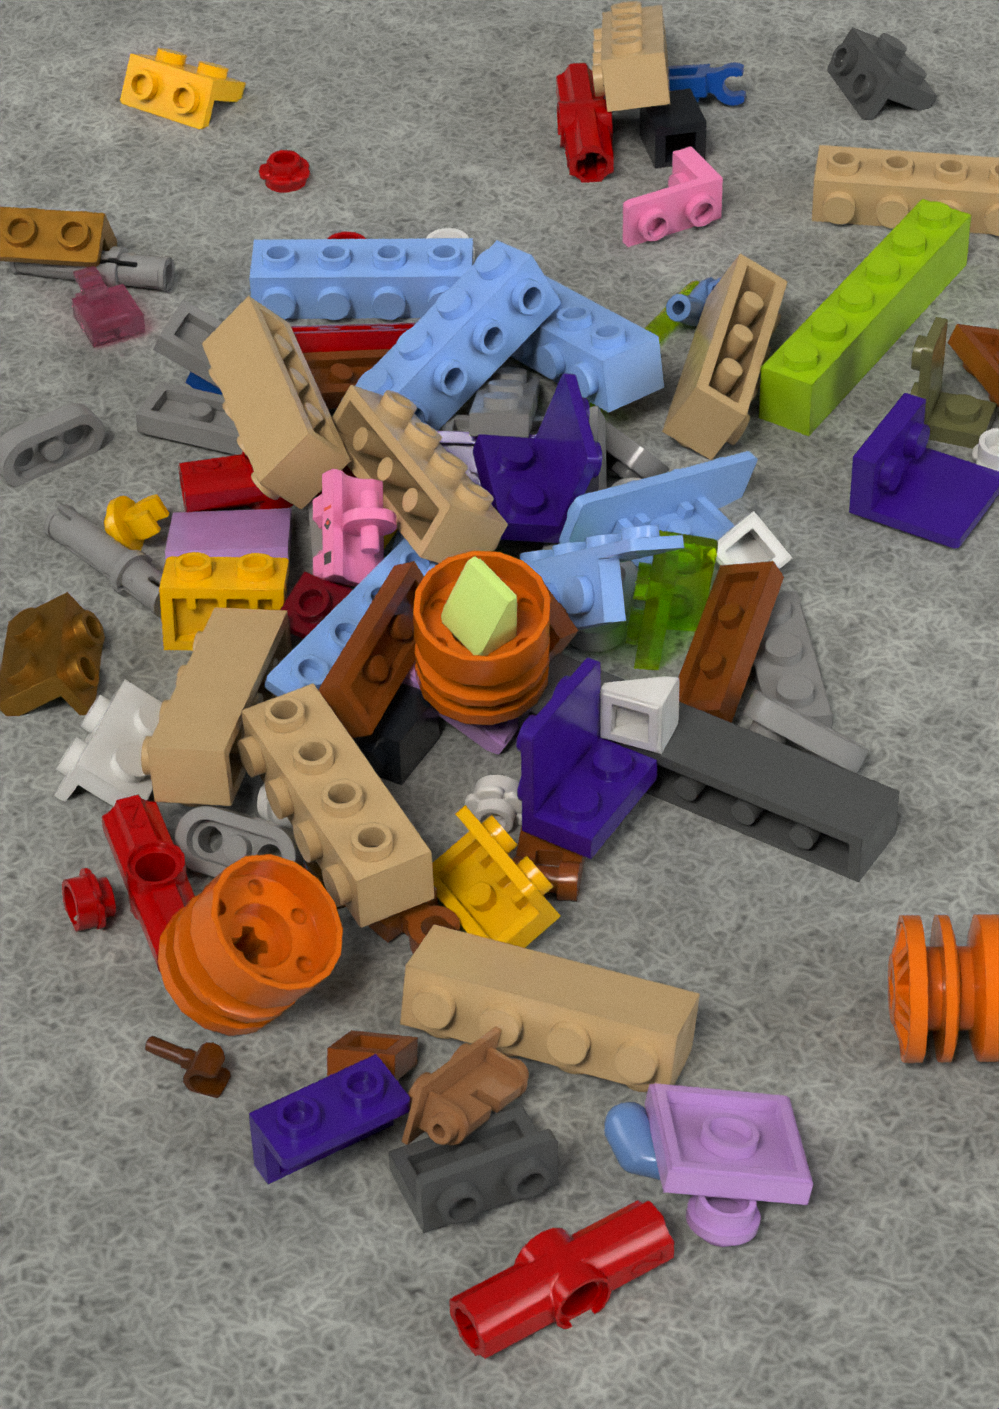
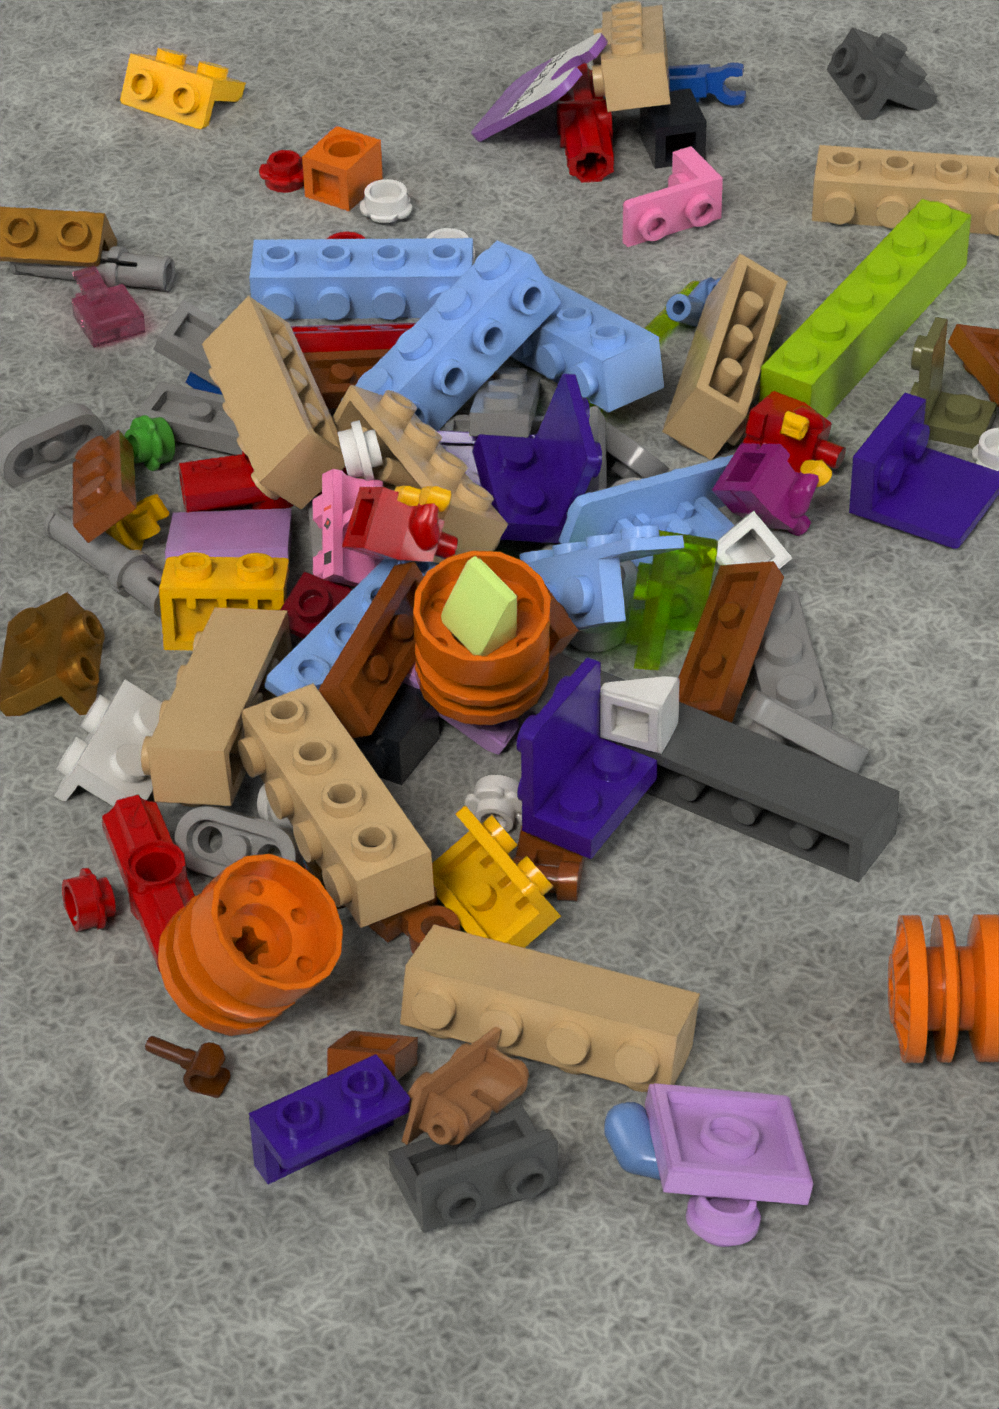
(103, 484): none -> dark orange plate
(151, 441): none -> bright green plate
(342, 167): none -> orange brick
(360, 451): none -> white plate
(386, 201): none -> white plate
(400, 524): none -> red piece
(538, 87): none -> medium lavender piece
(561, 1278): red piece -> none
(765, 483): none -> magenta piece
(795, 427): none -> red piece

